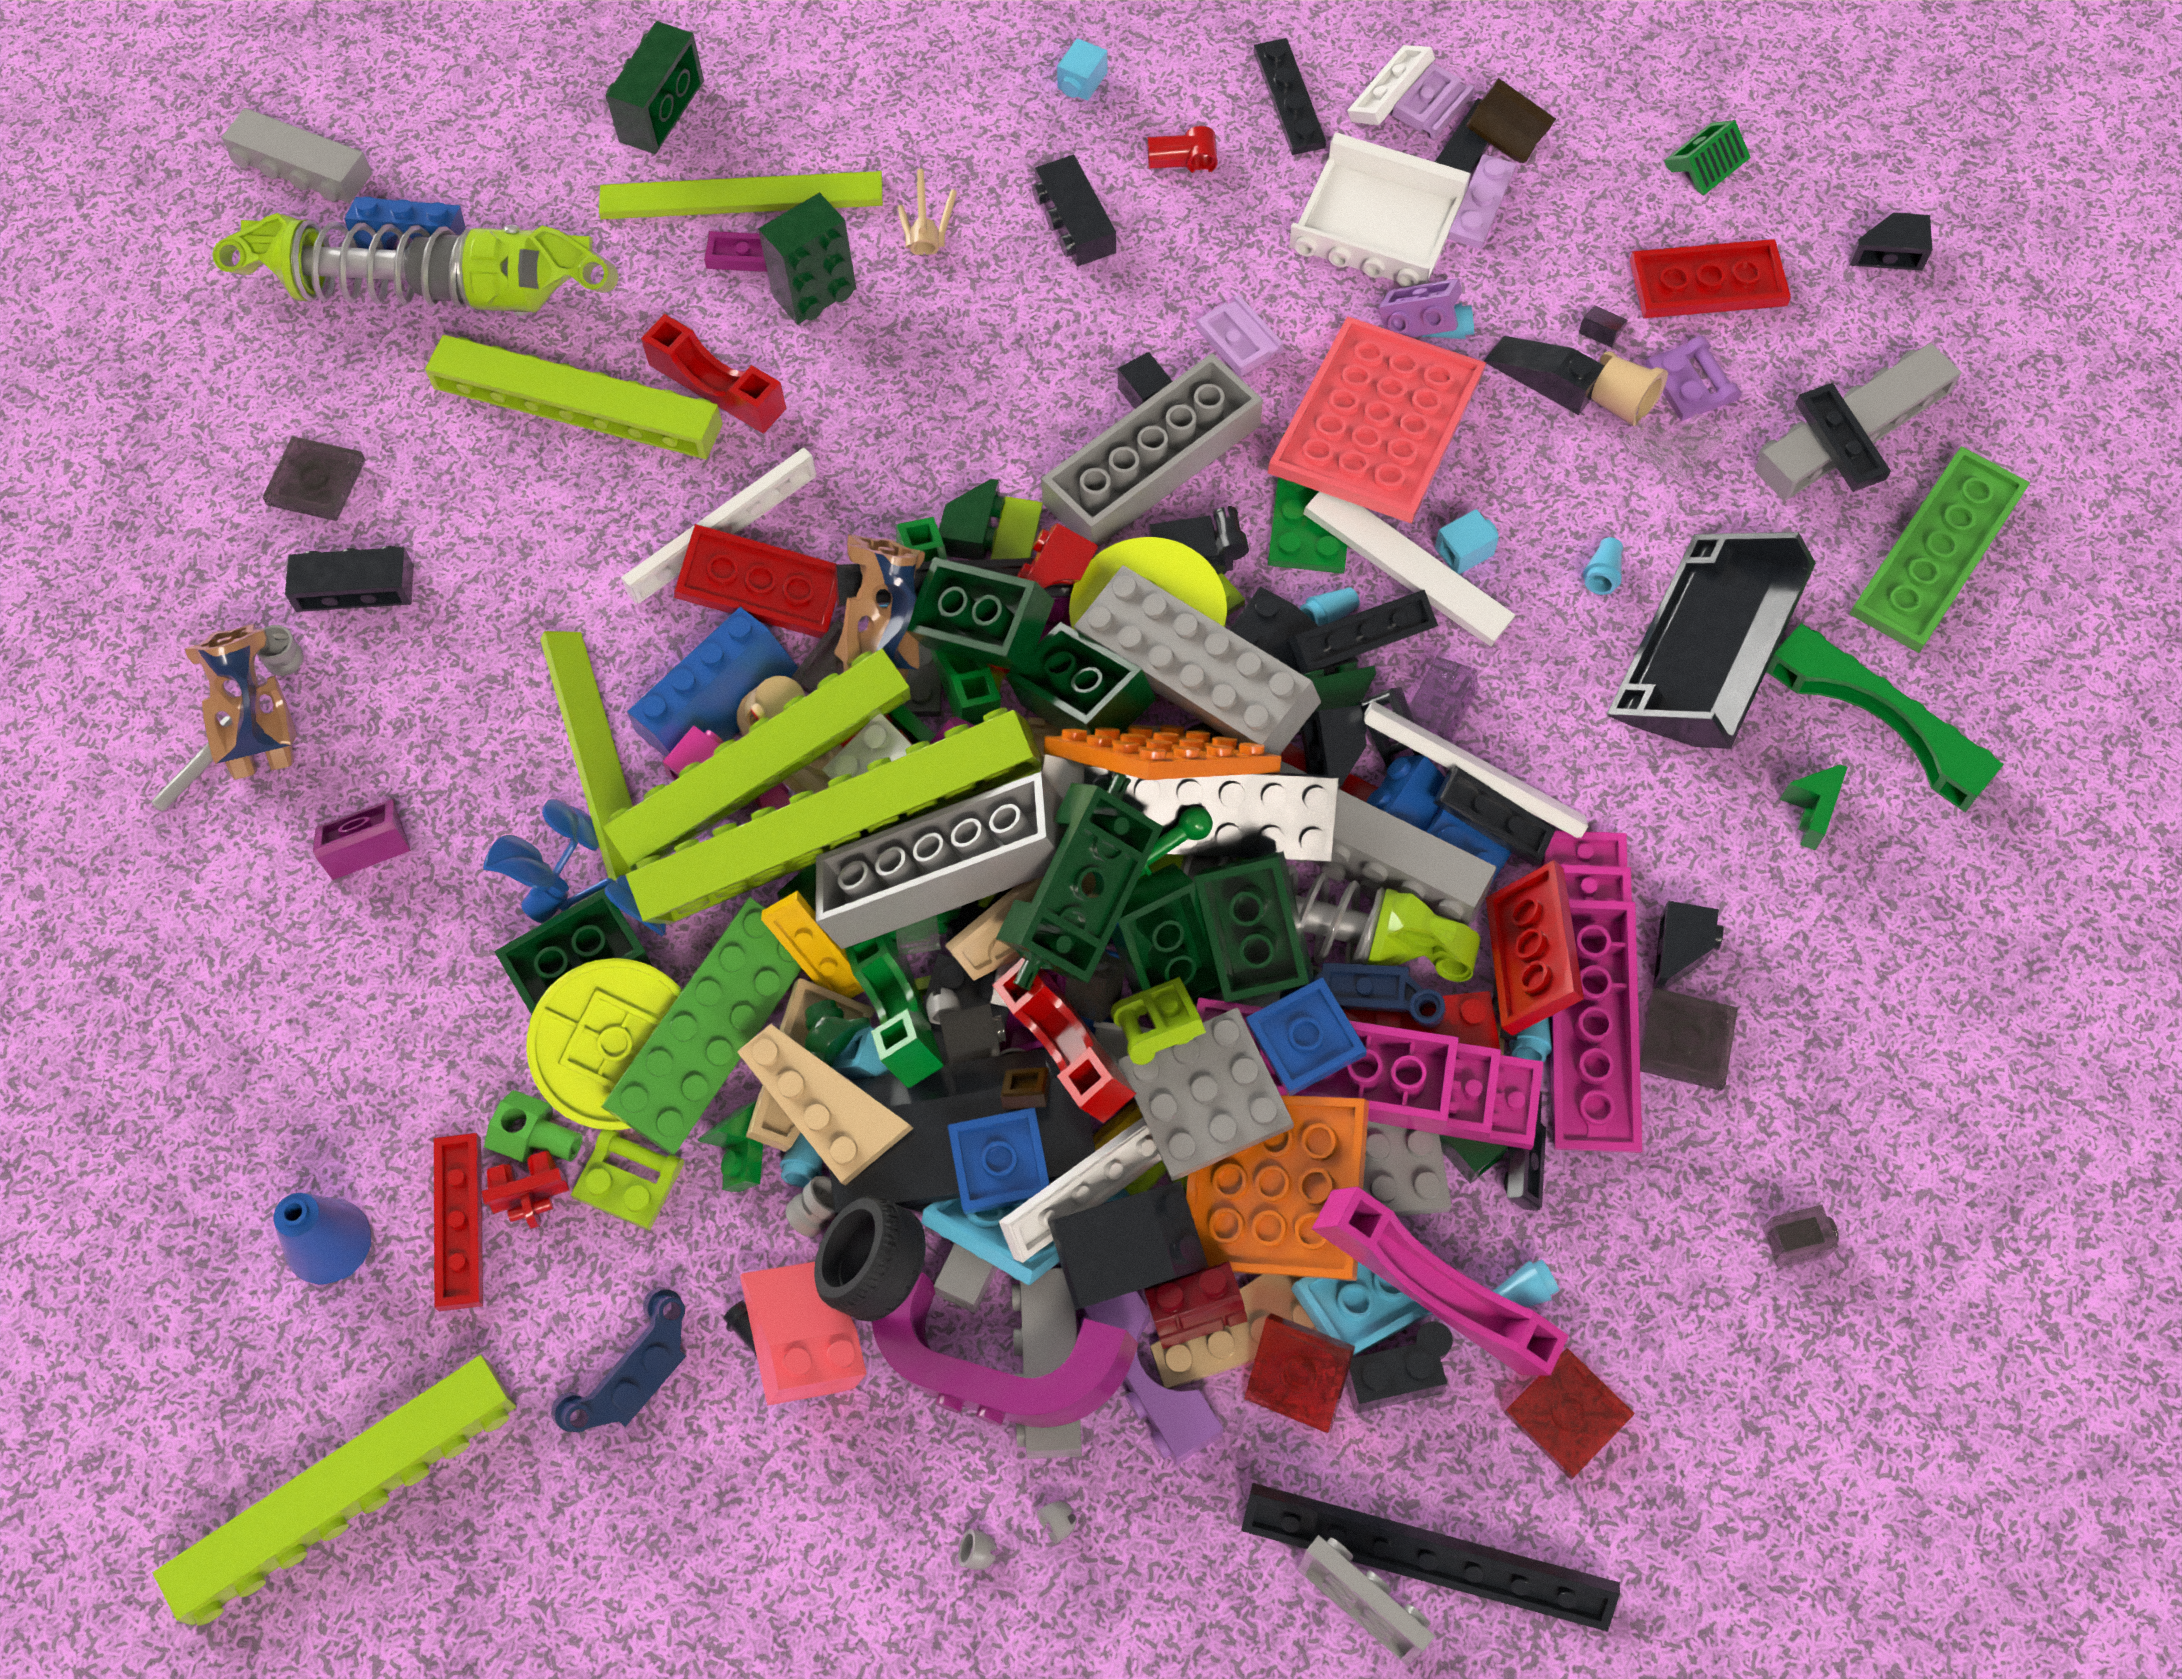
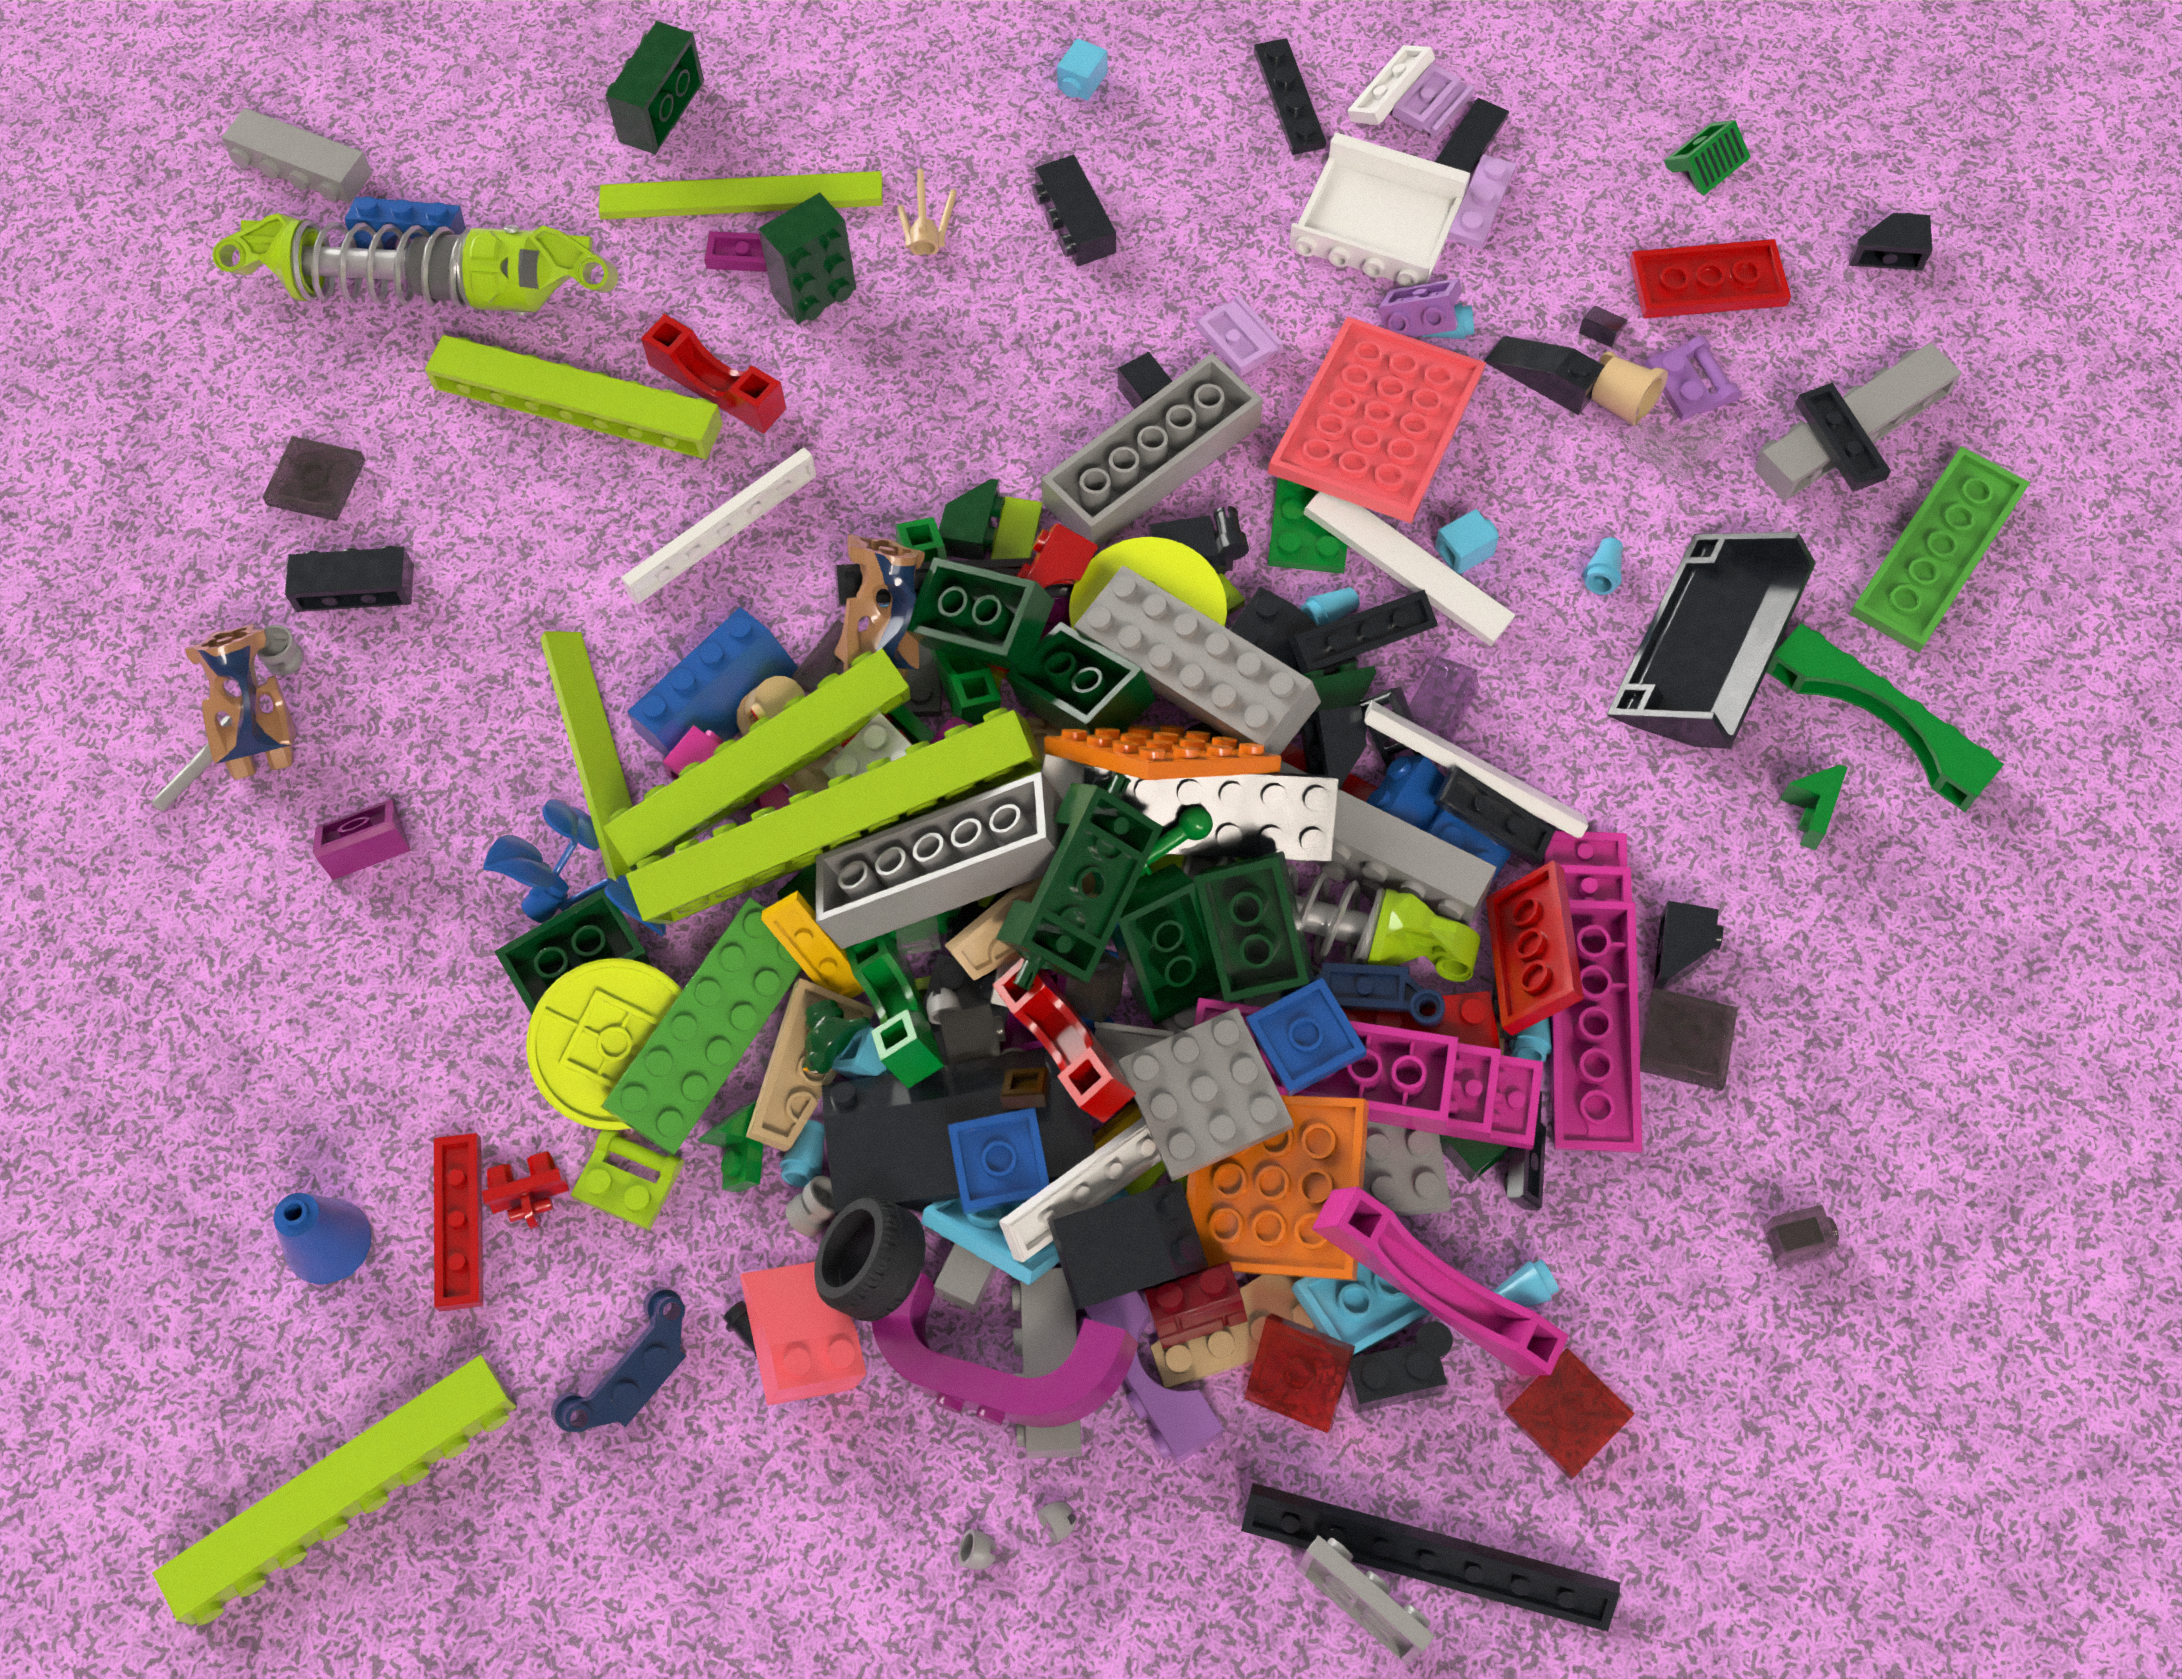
(536, 1133): bright green piece -> none
(761, 578): red plate -> none
(828, 1109): tan wing -> none
(1171, 1014): lime plate -> none
(1193, 150): red piece -> none
(1510, 121): dark brown panel -> none

